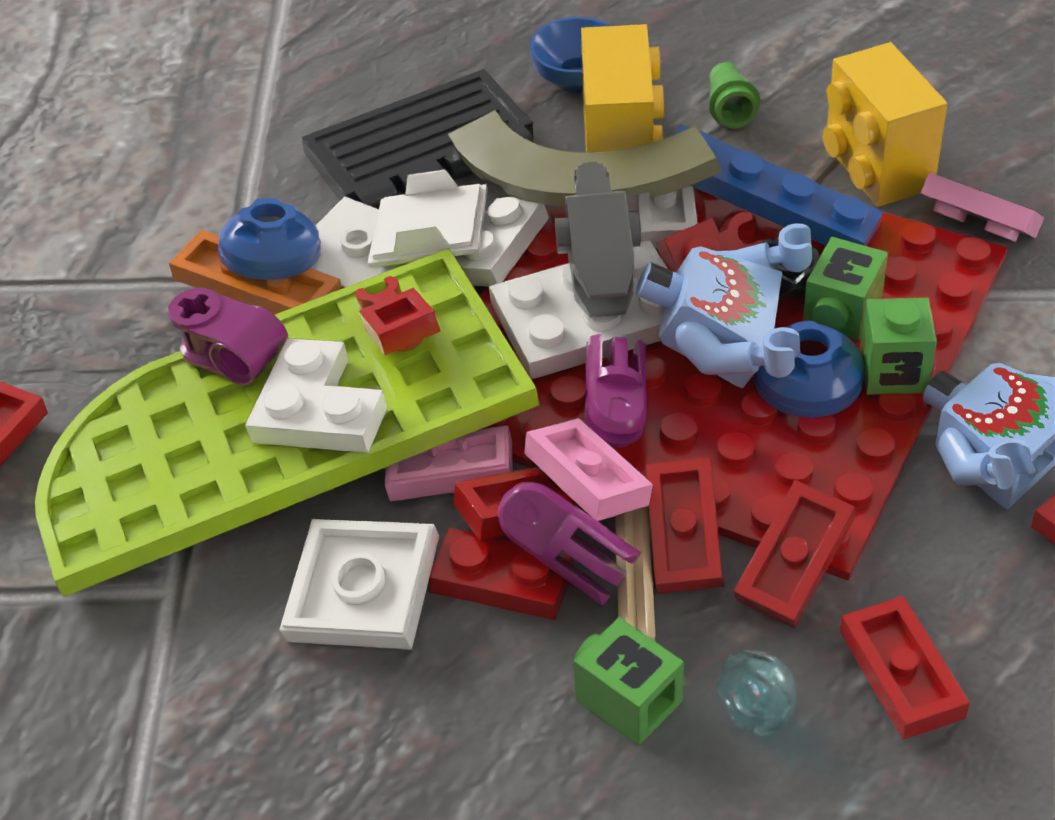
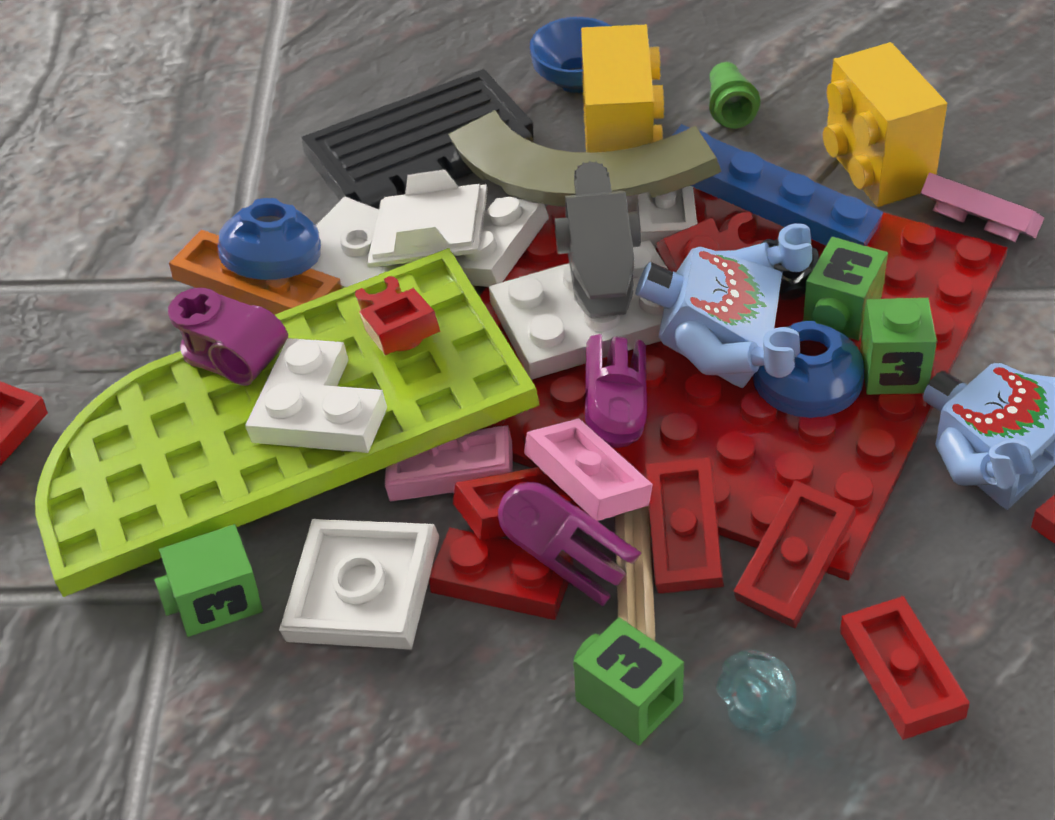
(208, 581): none -> bright green brick

